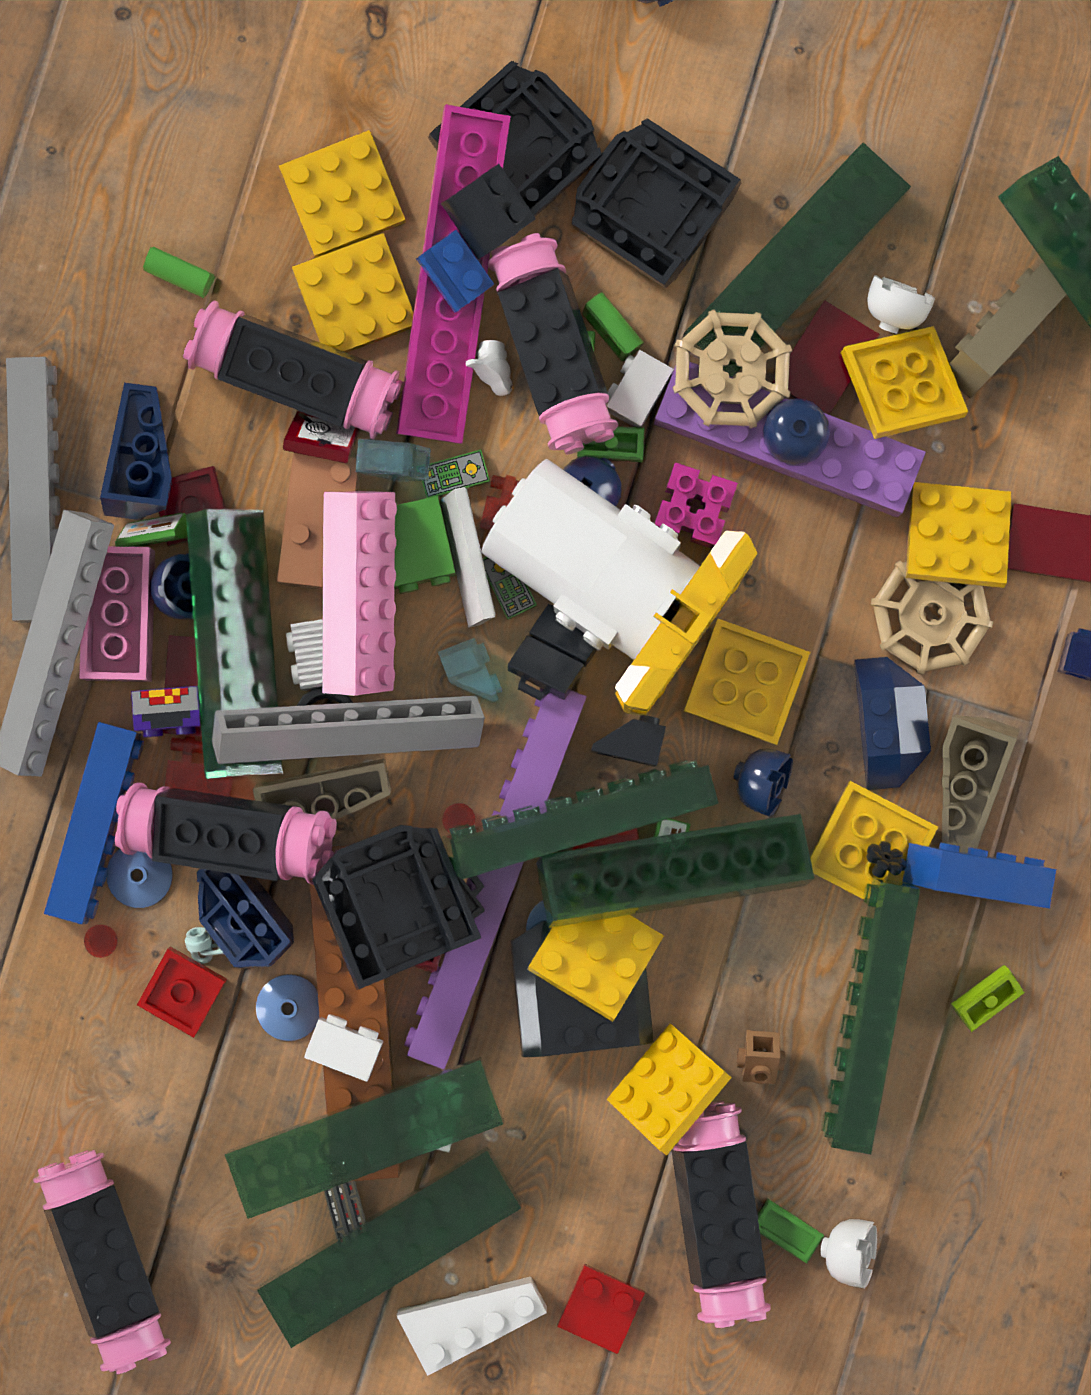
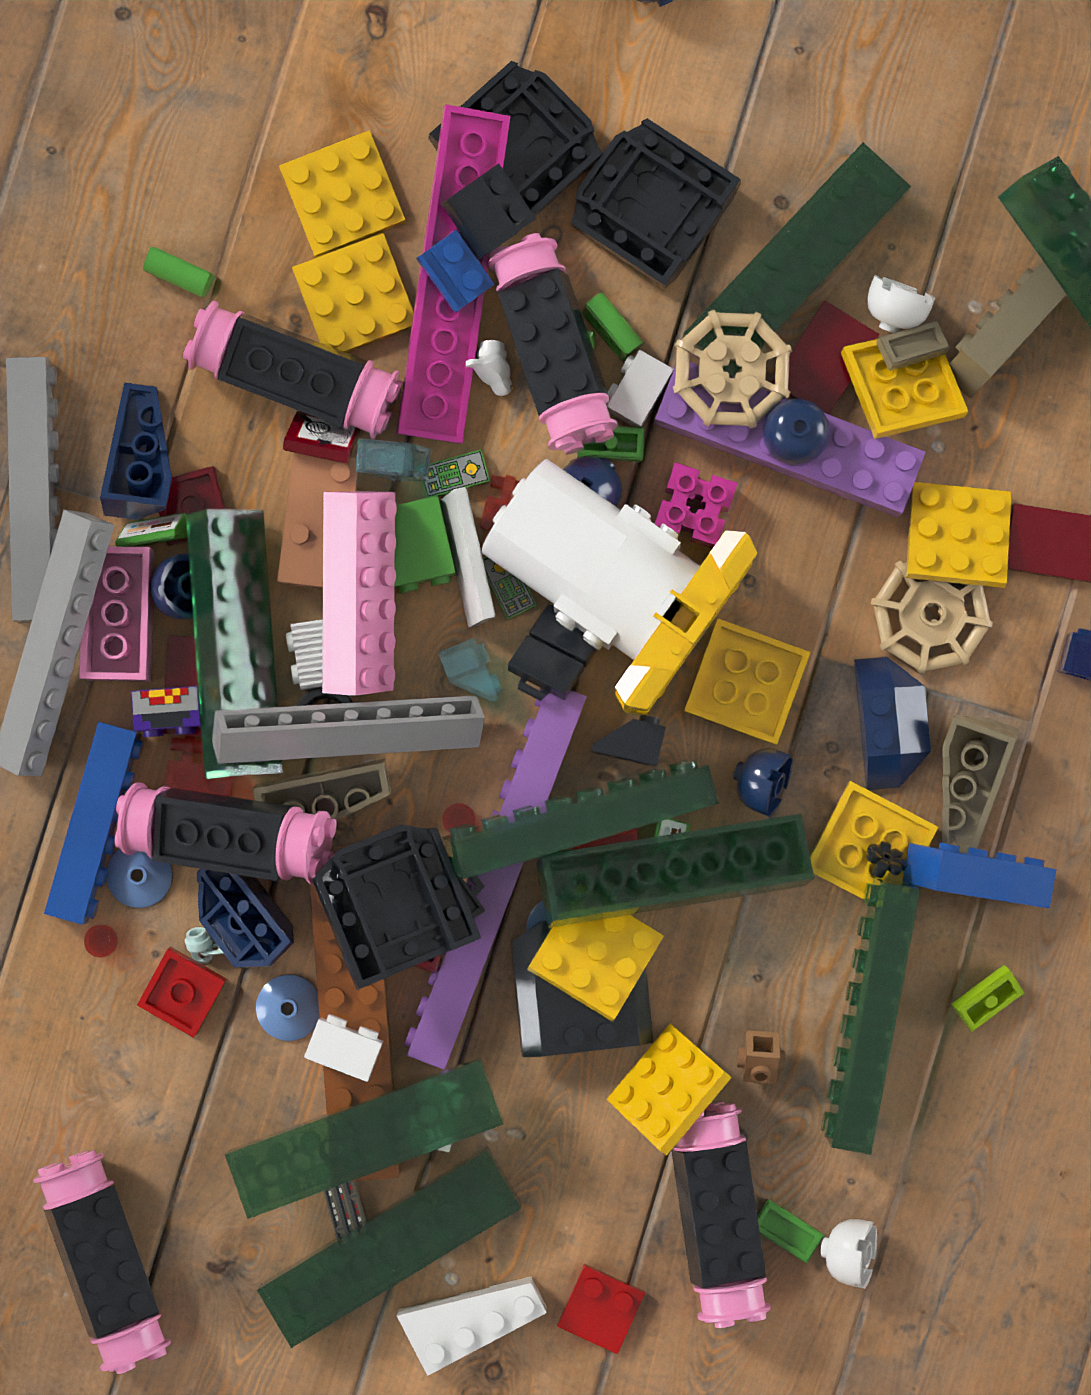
(913, 345): none -> dark tan tile

